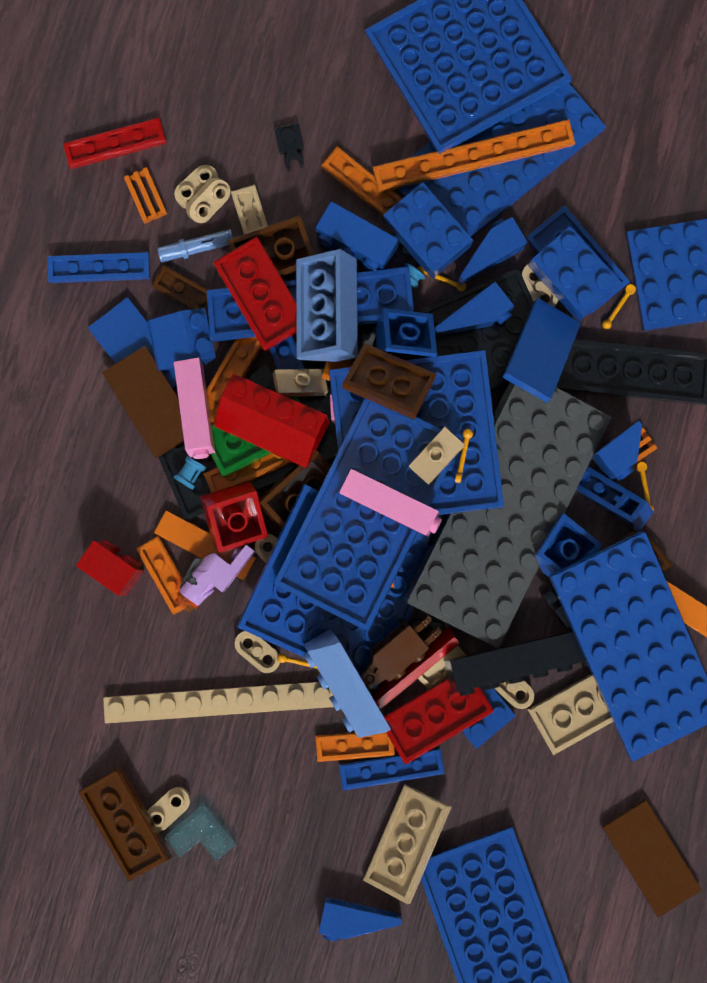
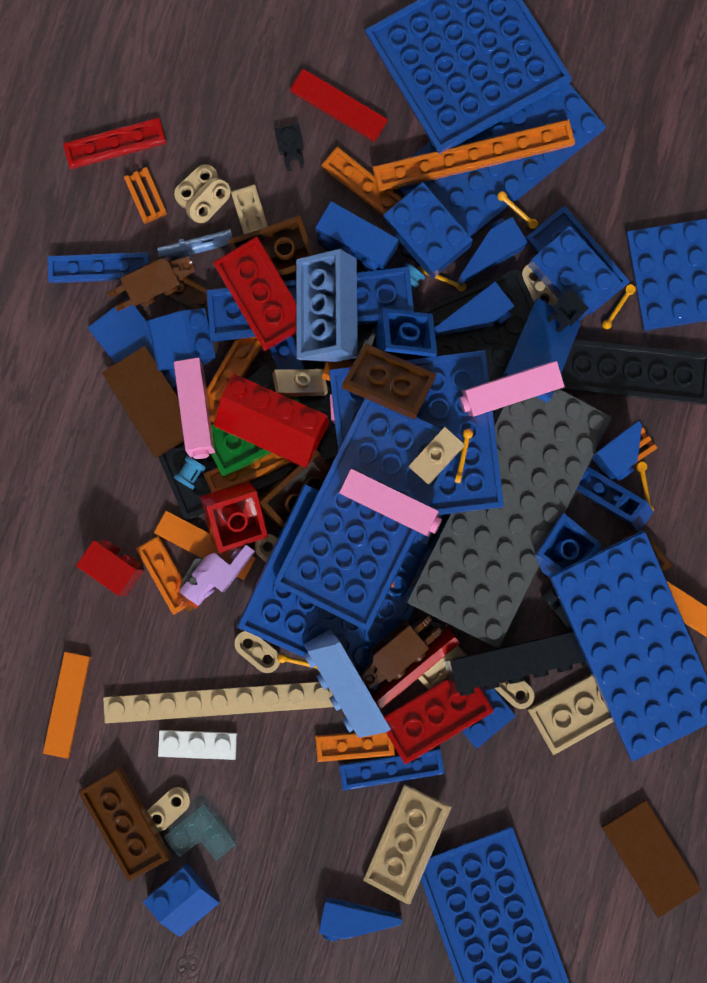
(67, 705): none -> orange tile
(151, 280): none -> reddish brown hinge
(181, 900): none -> blue slope
(197, 744): none -> white plate
(338, 105): none -> red tile
(511, 389): none -> bright pink brick
(531, 223): none -> light orange hinge
(568, 310): none -> black plate

